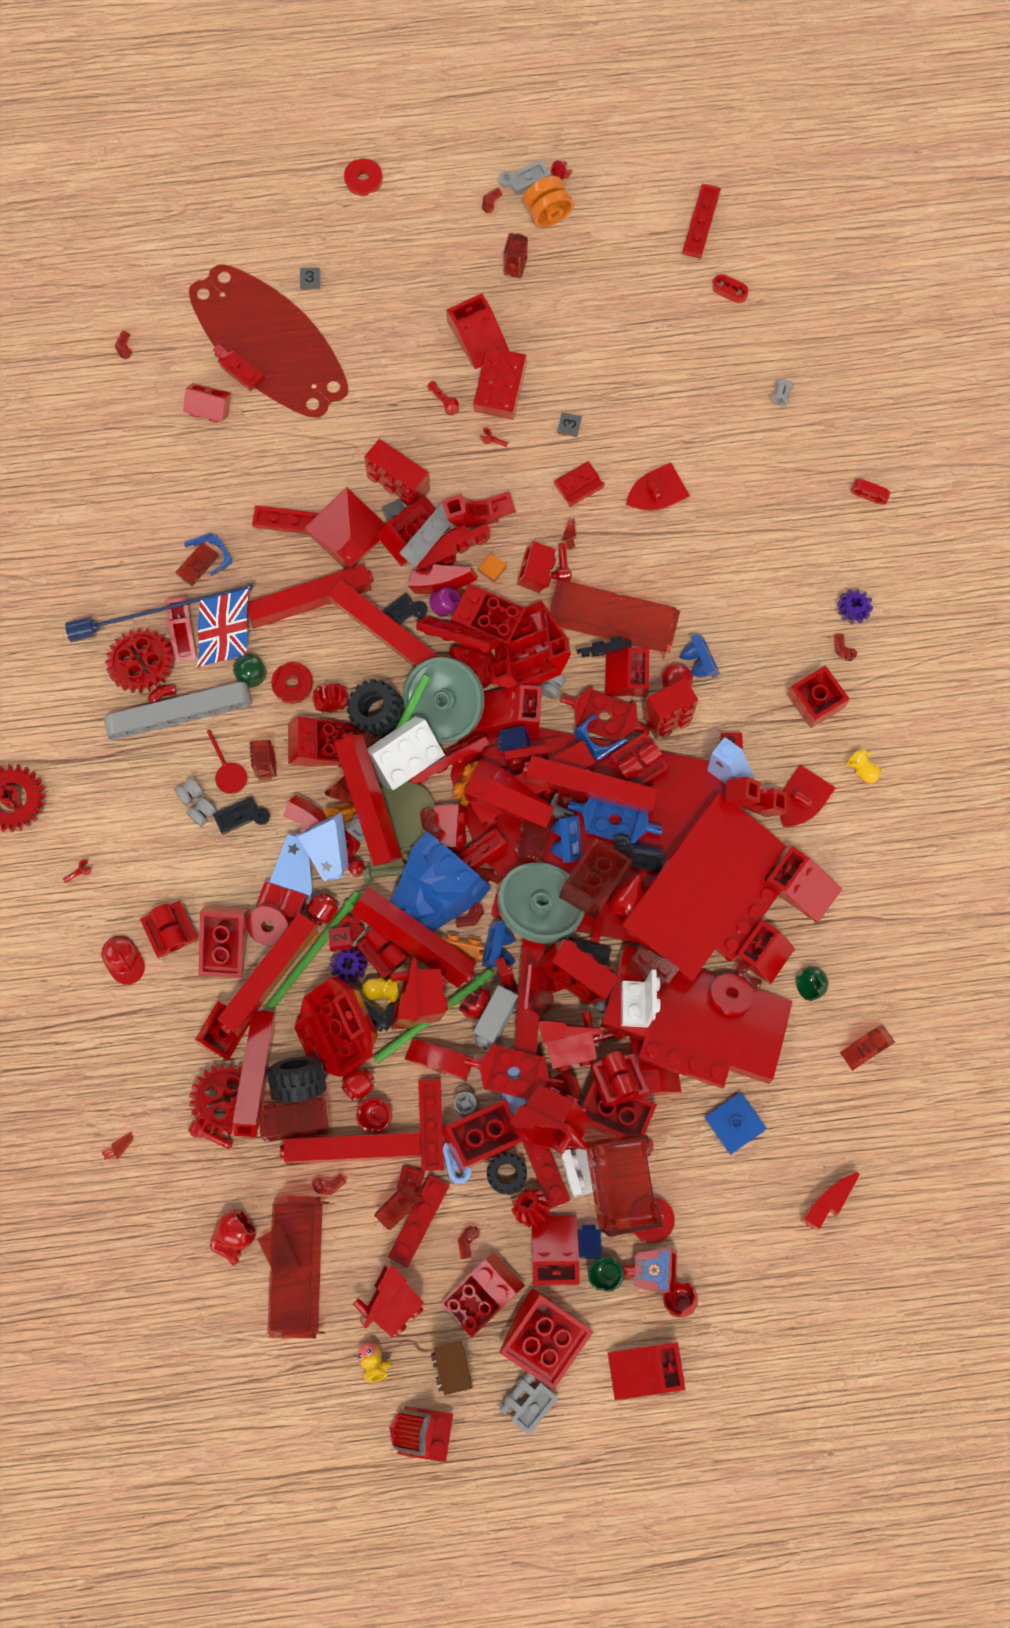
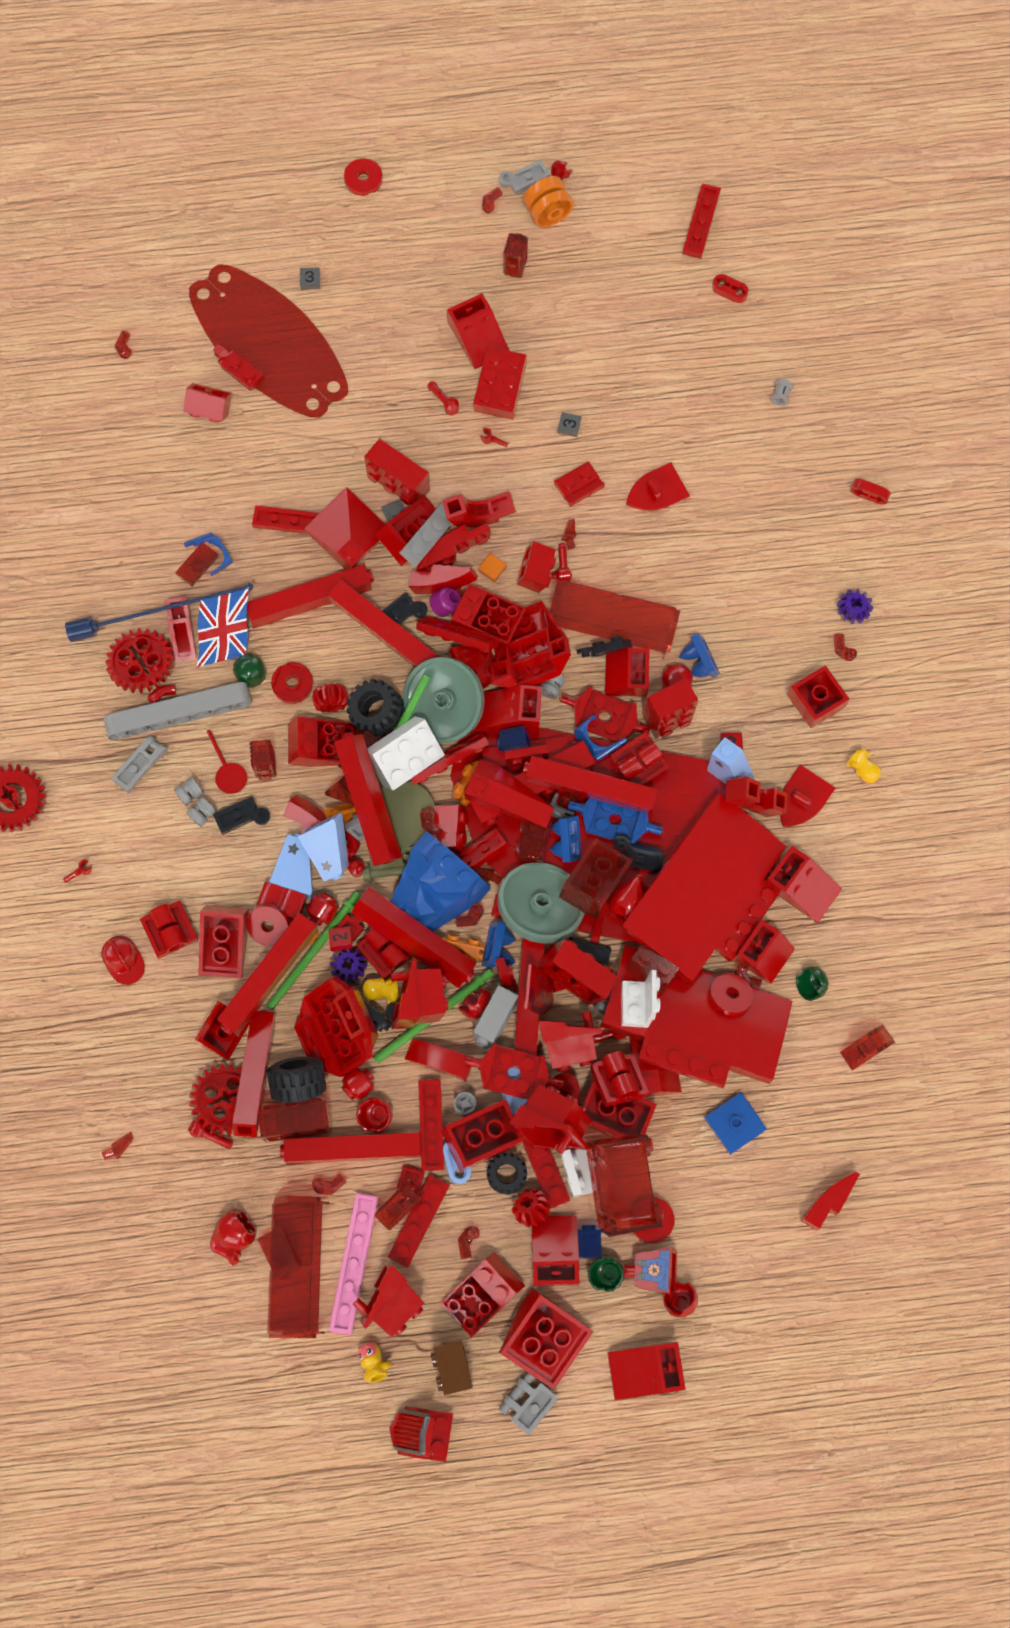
(139, 764): none -> light grey plate
(353, 1263): none -> bright pink tile

